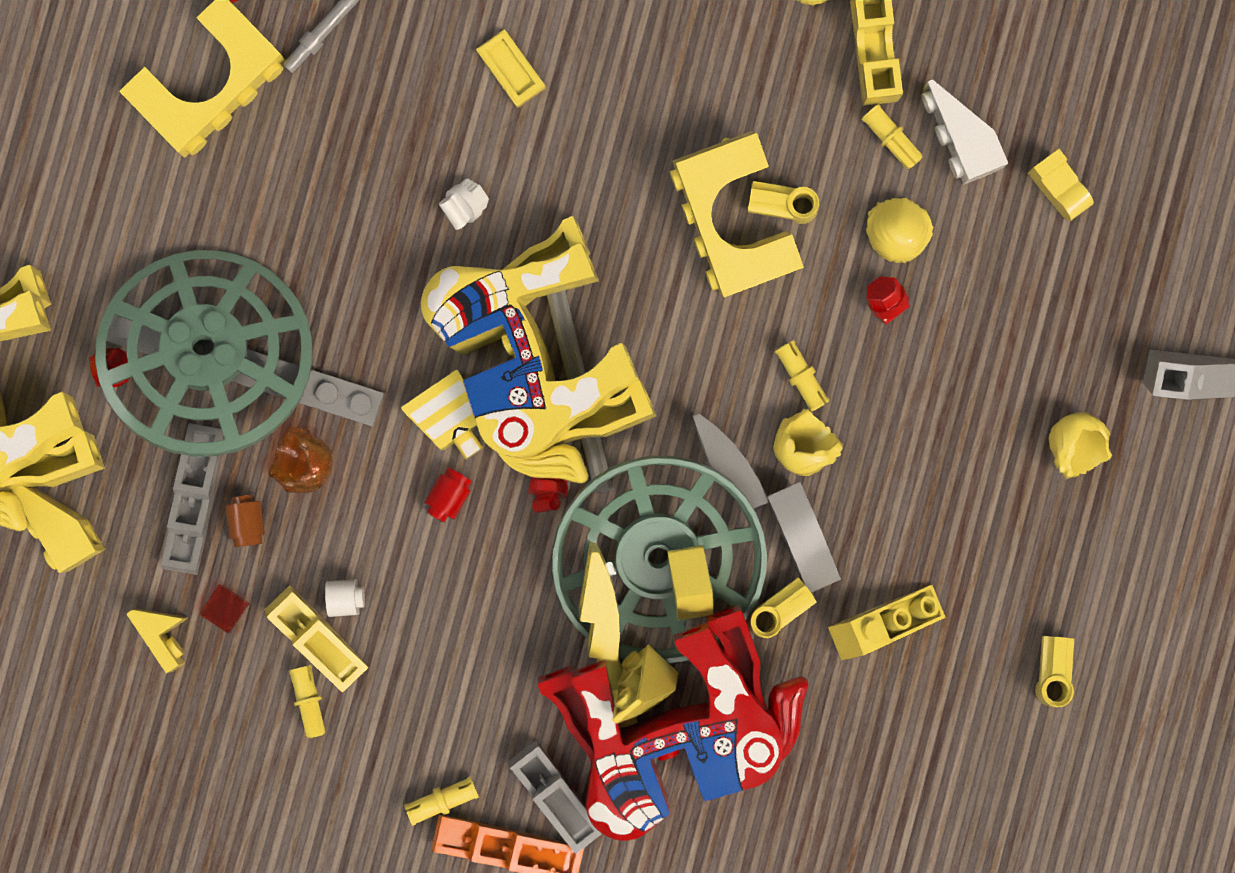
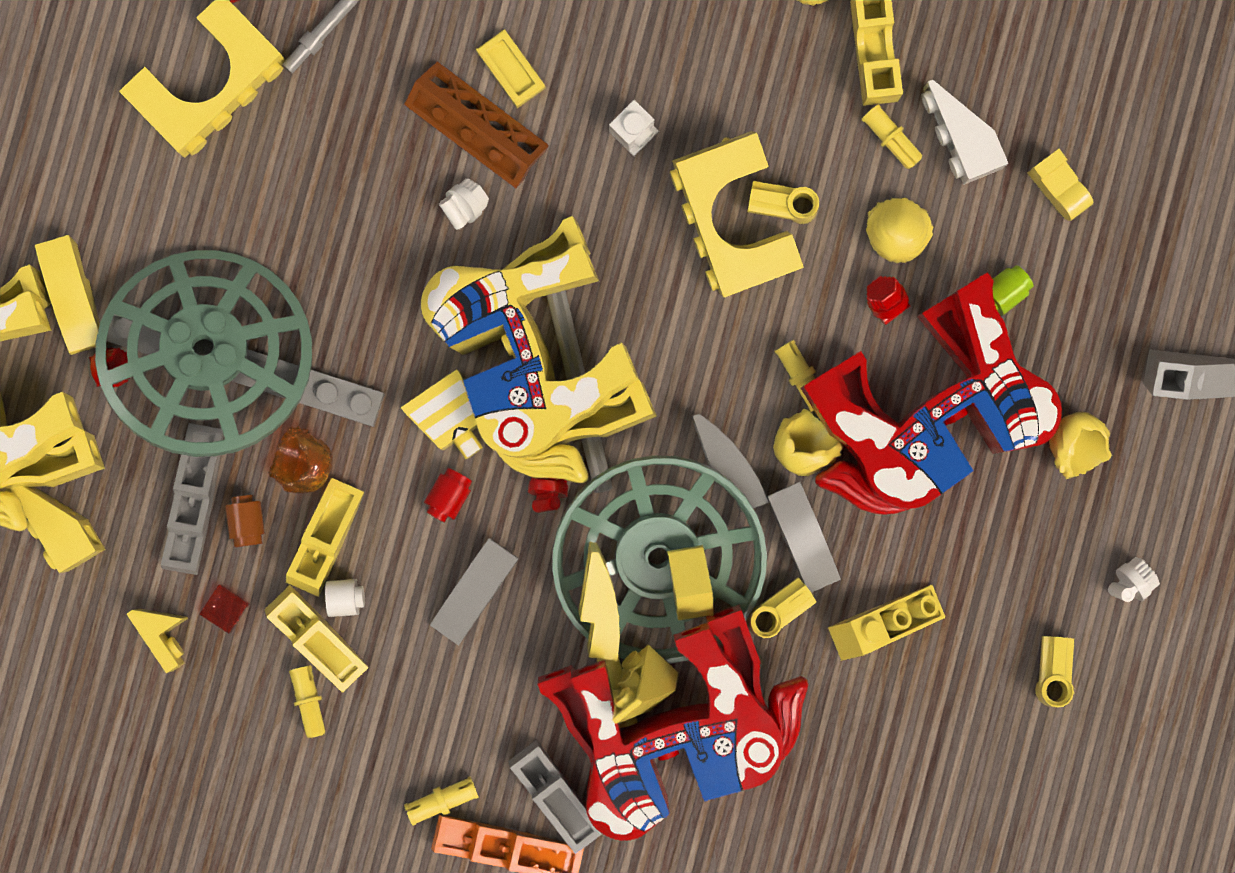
(69, 293): none -> light yellow slope
(324, 537): none -> light yellow slope
(471, 127): none -> dark orange fence
(474, 591): none -> light grey slope
(633, 128): none -> white brick
(918, 458): none -> animal
(1010, 288): none -> lime brick
(1135, 581): none -> white piece

